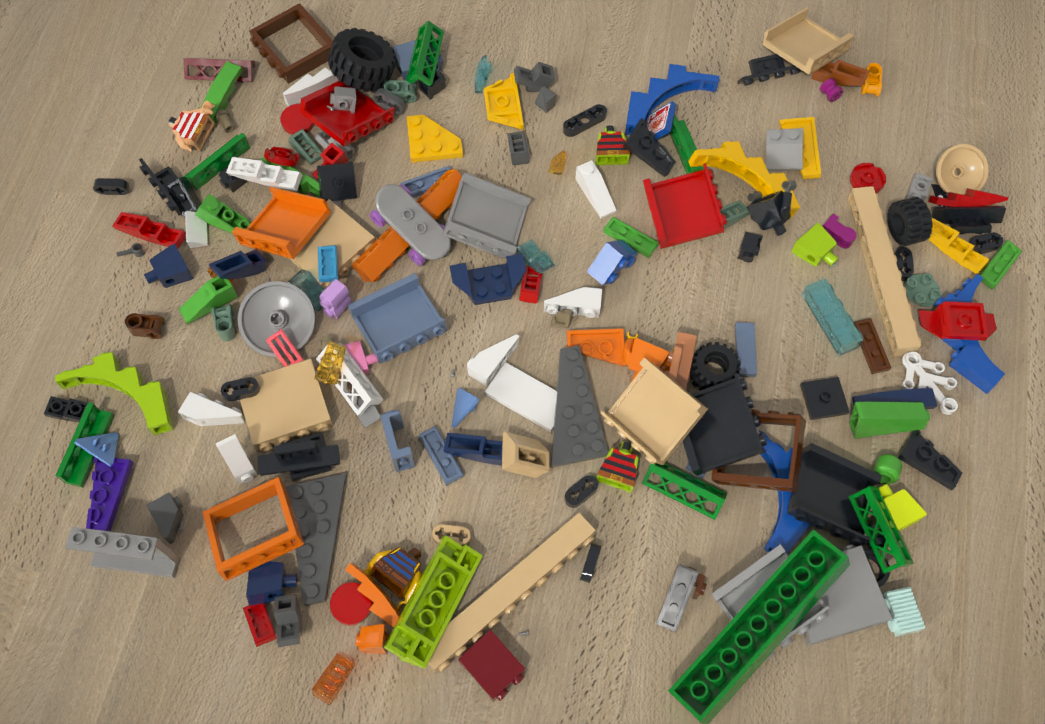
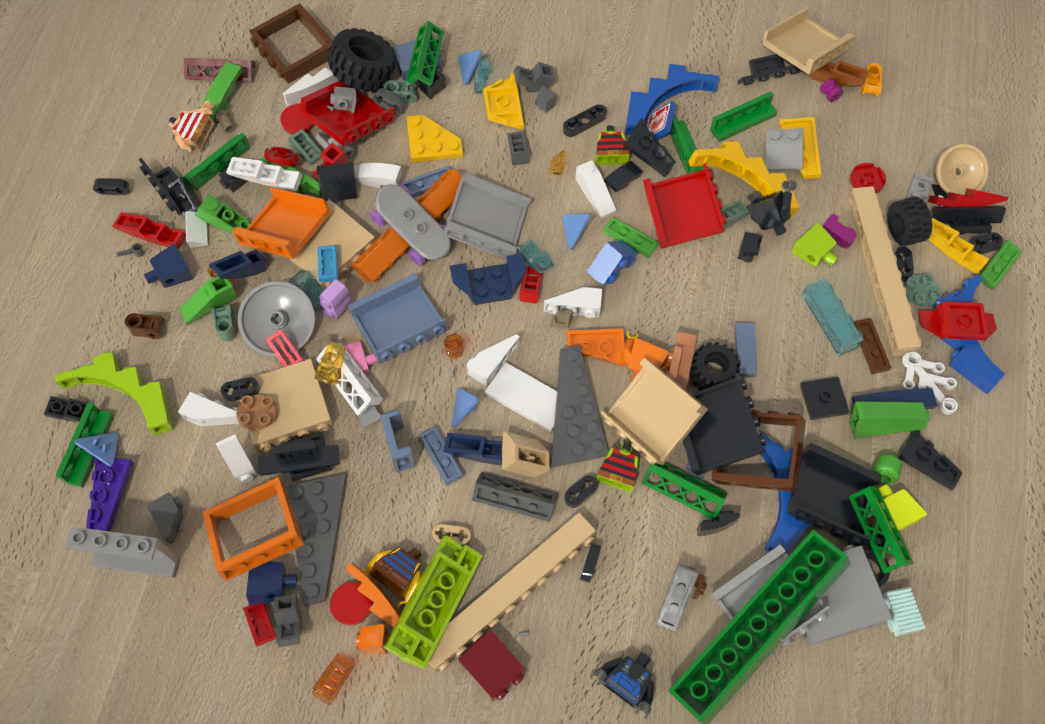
(256, 412): none -> medium nougat dish
(377, 174): none -> white slope
(451, 342): none -> clear orange wheel
(468, 63): none -> medium blue piece
(514, 498): none -> dark grey fence
(573, 226): none -> medium blue piece
(622, 176): none -> black slope
(629, 681): none -> torso
(723, 521): none -> black slope
(743, 117): none -> green fence

